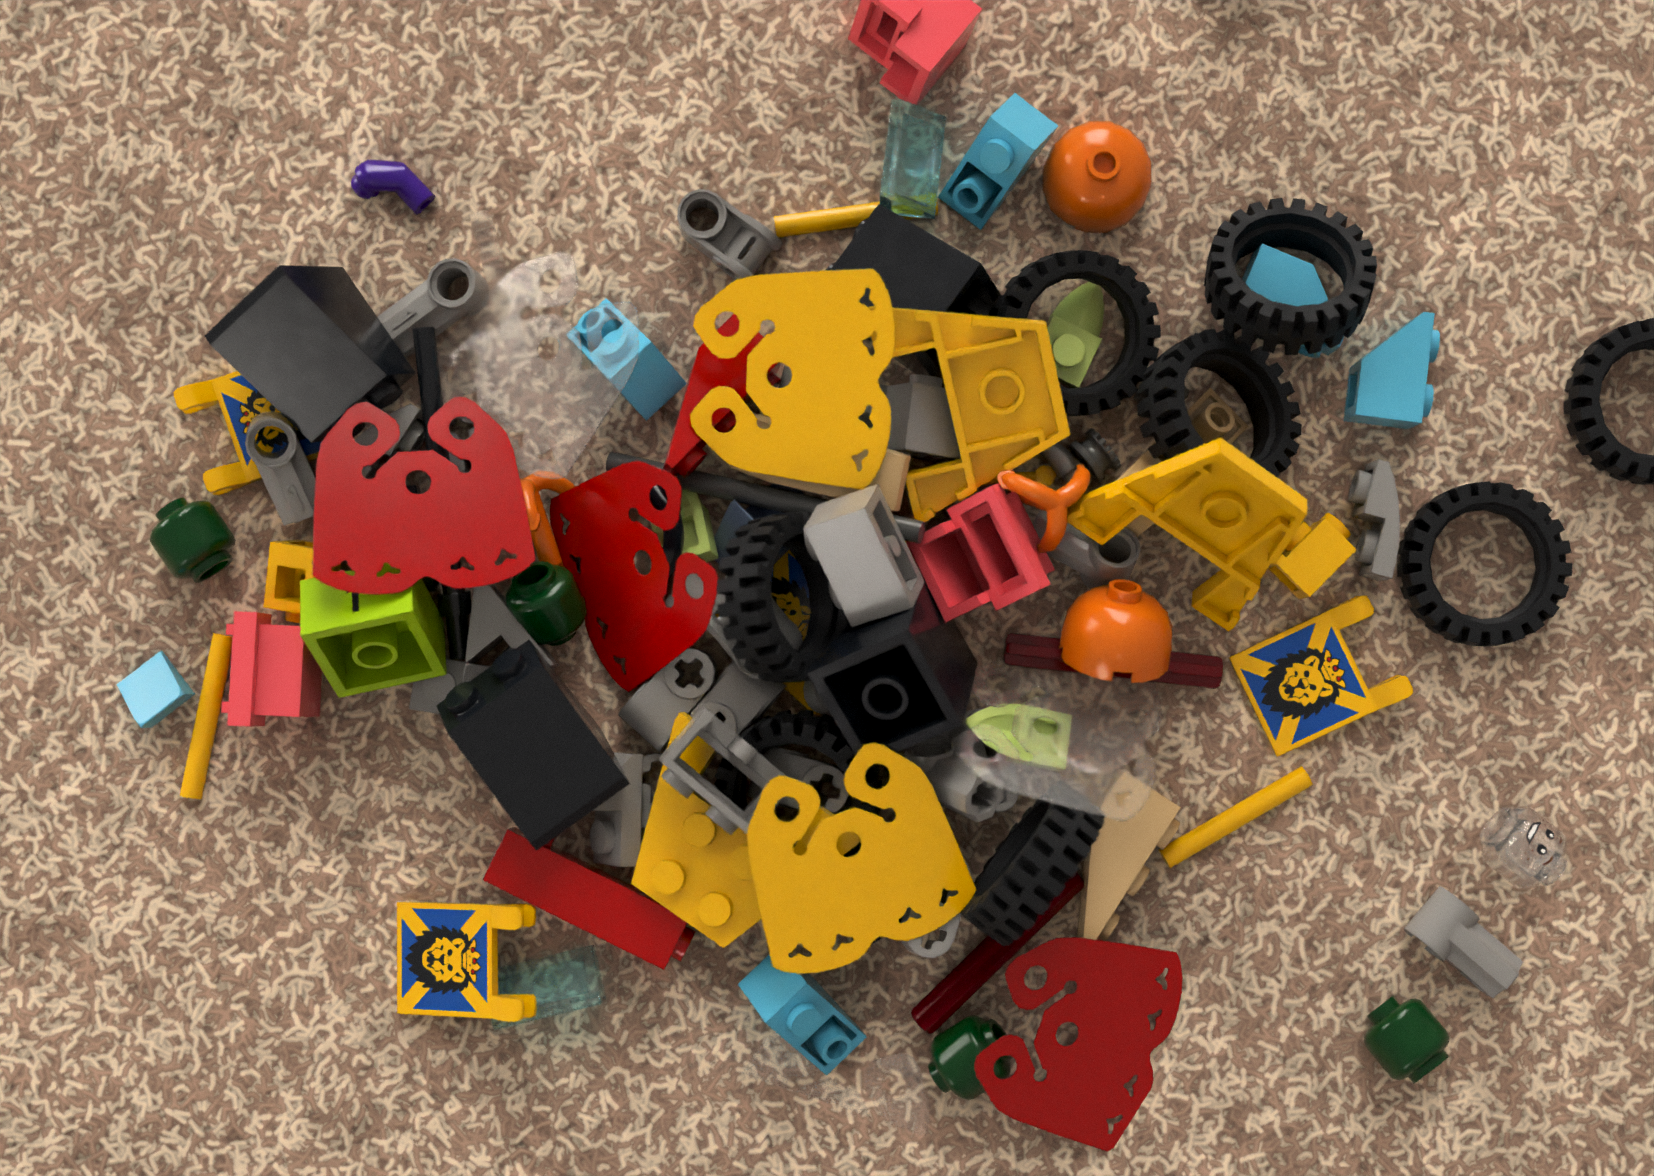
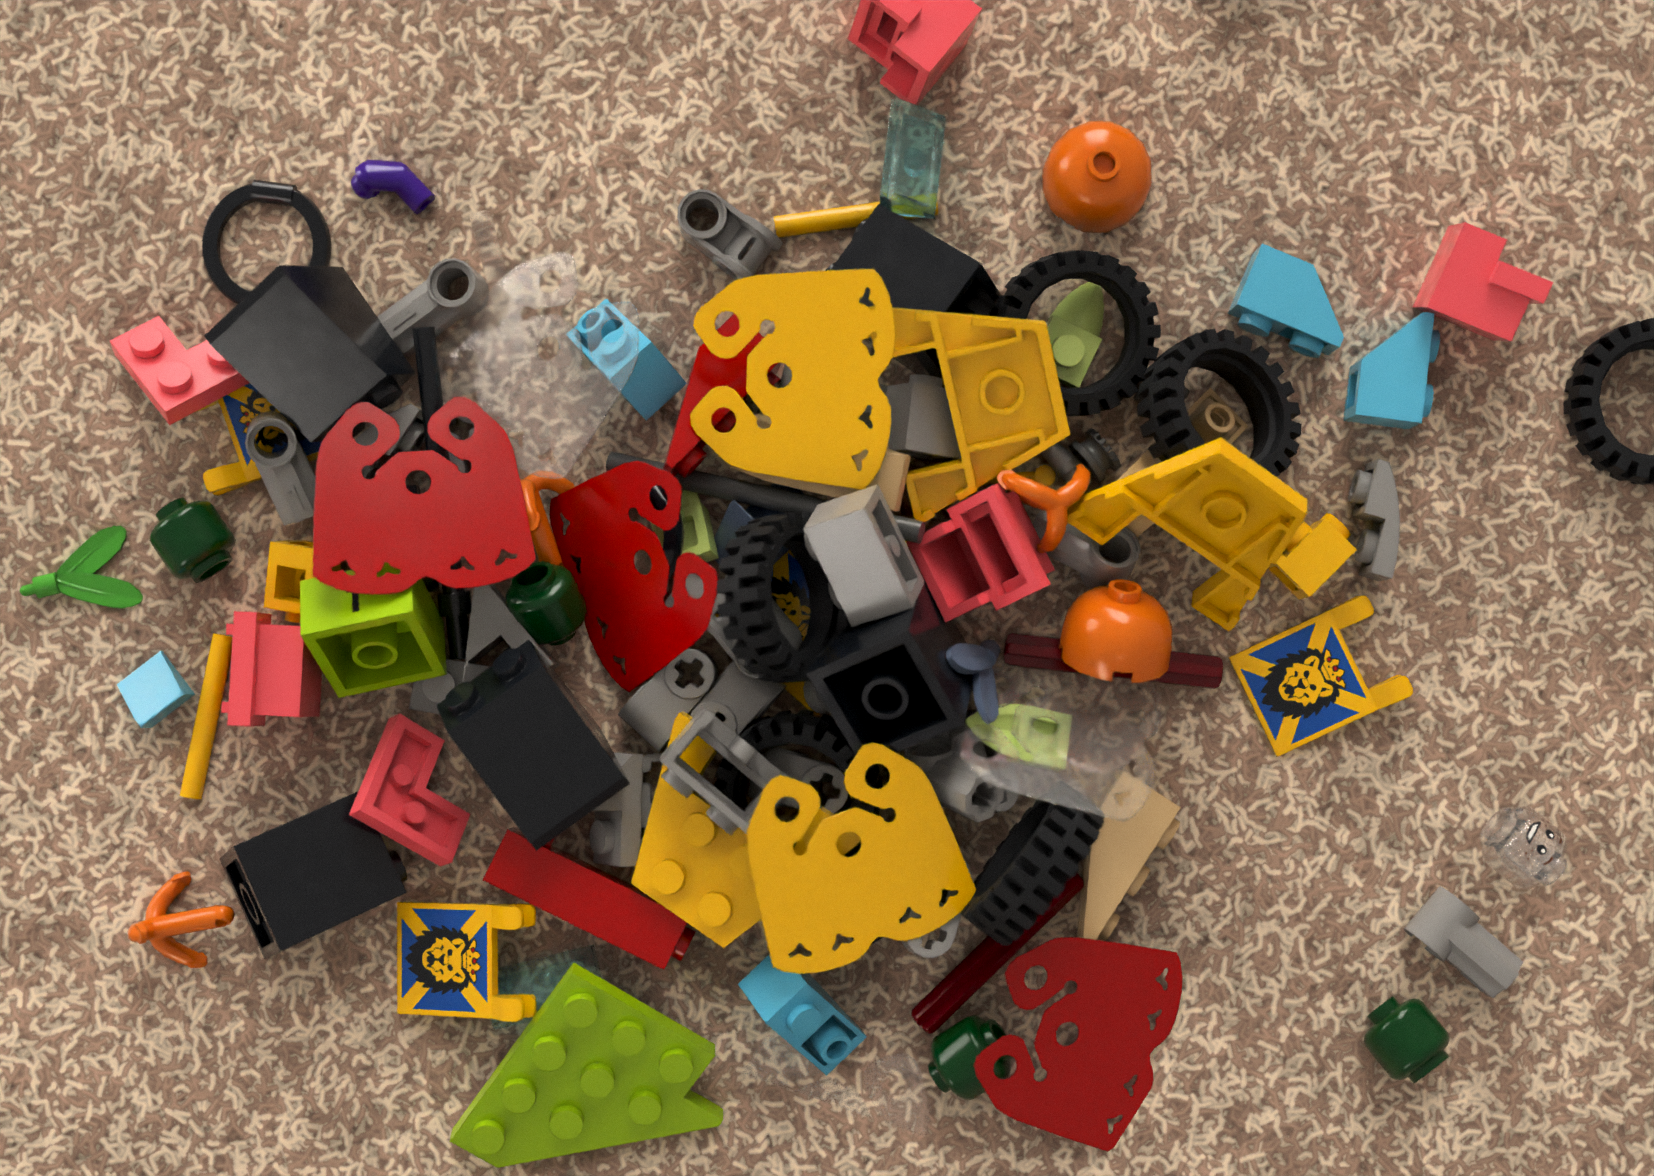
(77, 574): none -> bright green piece
(160, 927): none -> orange piece
(170, 375): none -> coral plate
(268, 193): none -> black piece
(311, 875): none -> black slope
(396, 795): none -> coral plate
(589, 1078): none -> lime wing
(978, 661): none -> sand blue piece
(997, 160): medium azure slope -> none
(1236, 817): yellow bar -> none
(1297, 230): black tyre -> none
(1474, 288): none -> coral plate
(1548, 557): black tyre -> none

